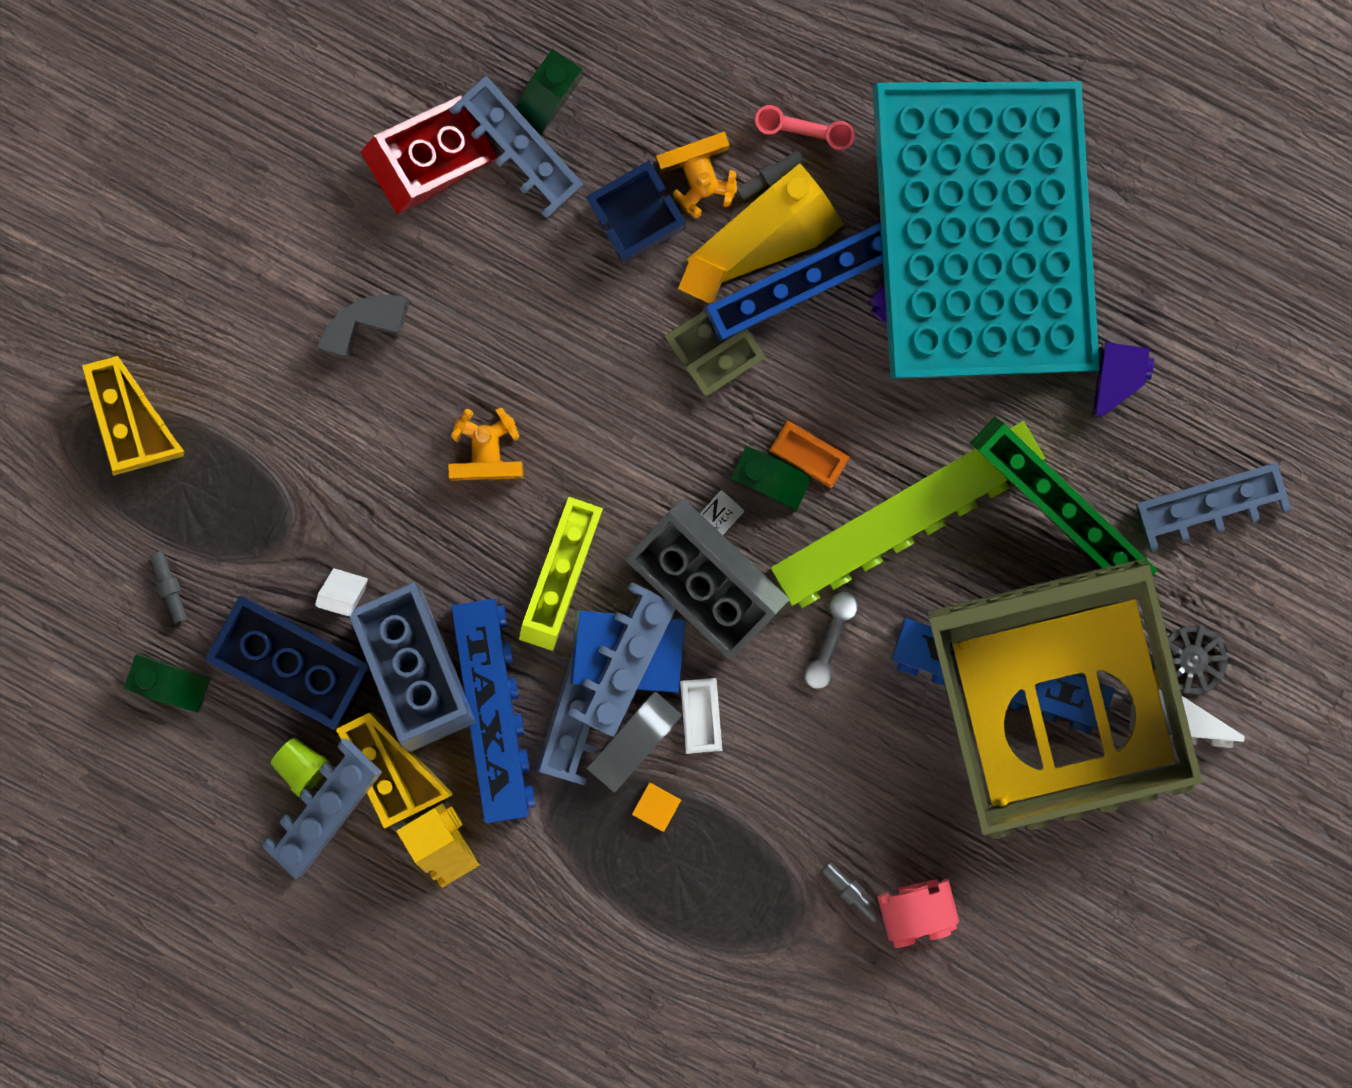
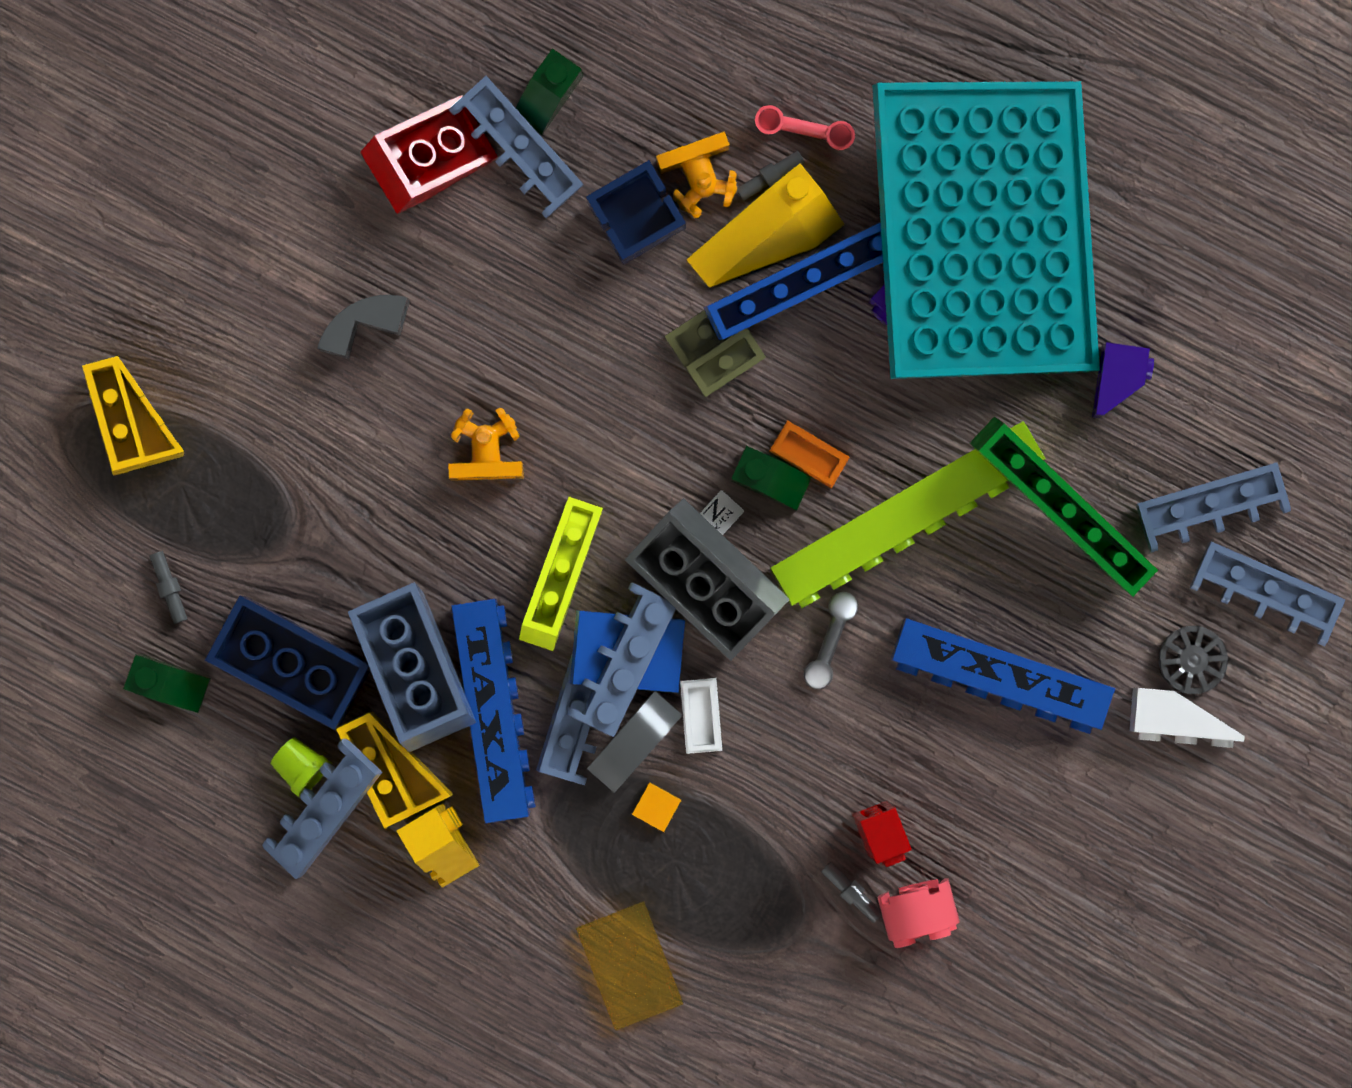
(341, 592): white tile -> none
(629, 965): none -> clear yellow tile
(702, 279): light orange tile -> none
(882, 834): none -> red brick
(1082, 642): door -> none
(1270, 589): none -> sand blue hinge

